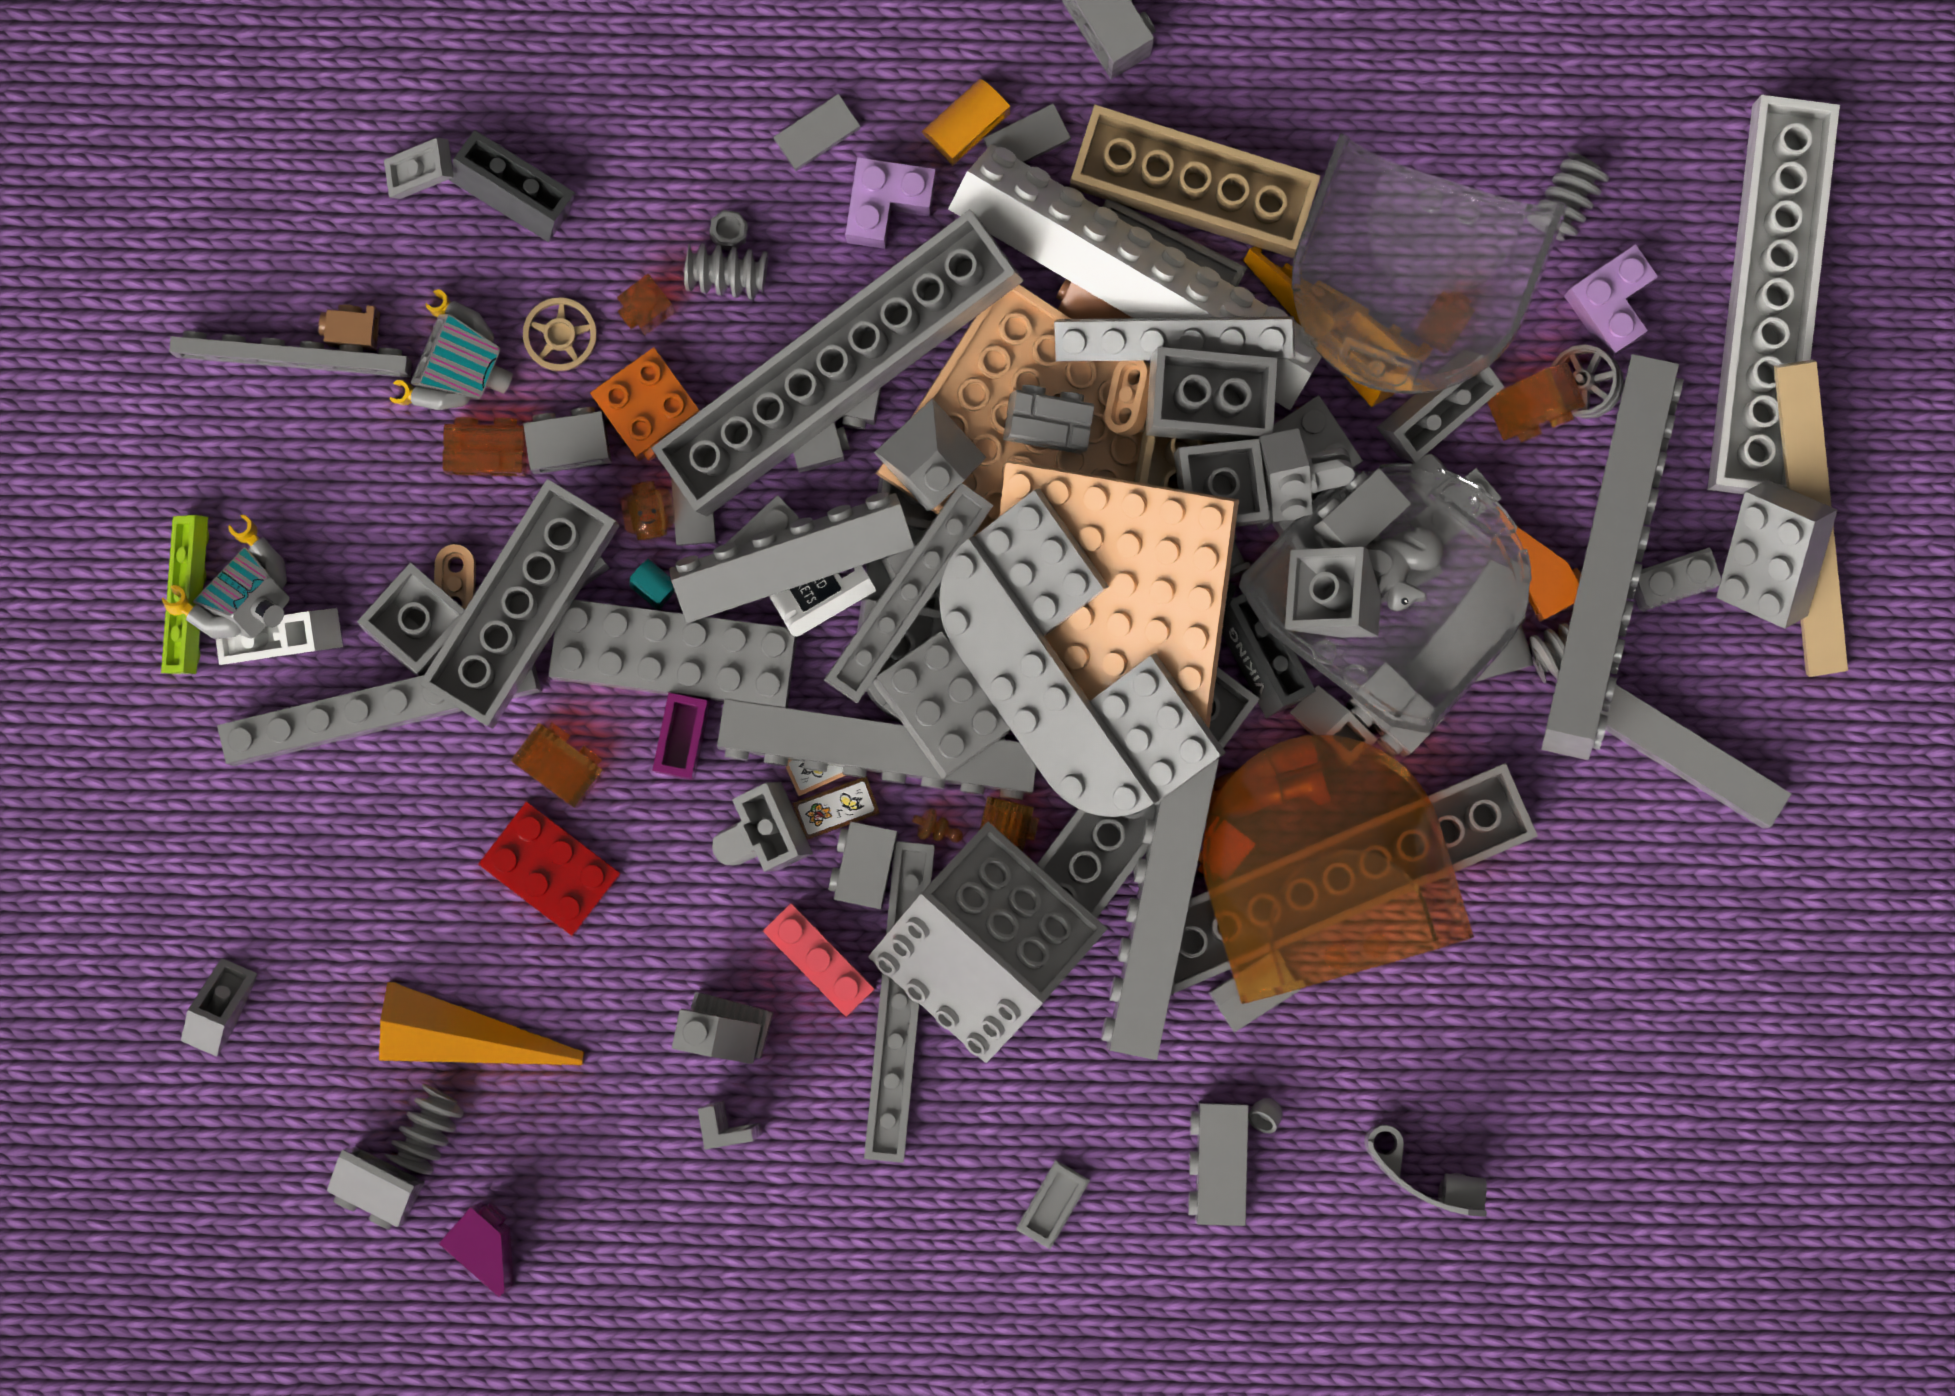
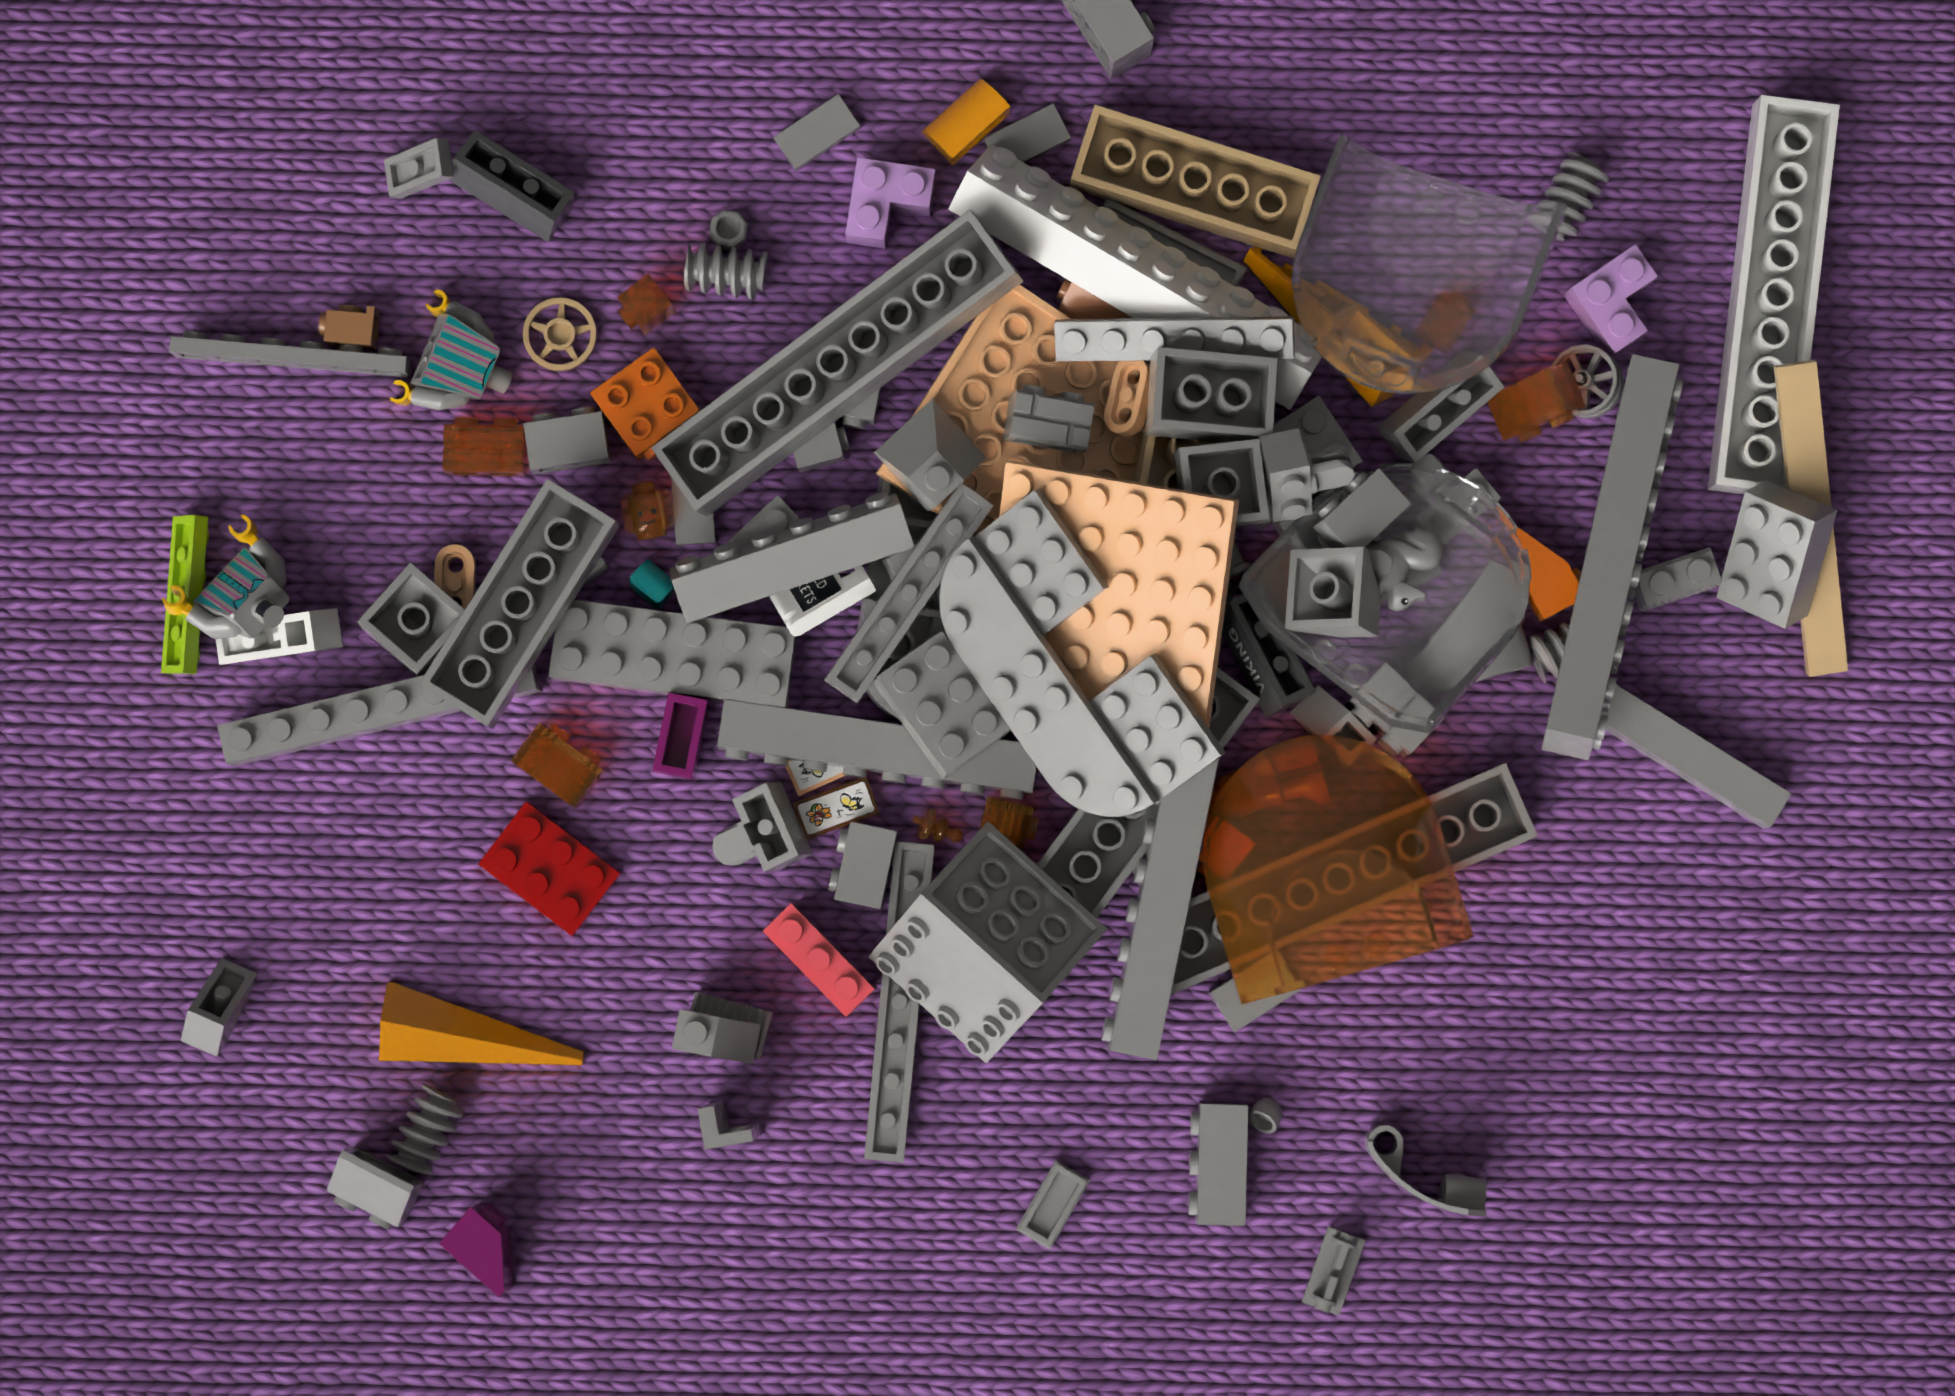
(1333, 1271): none -> light grey hinge

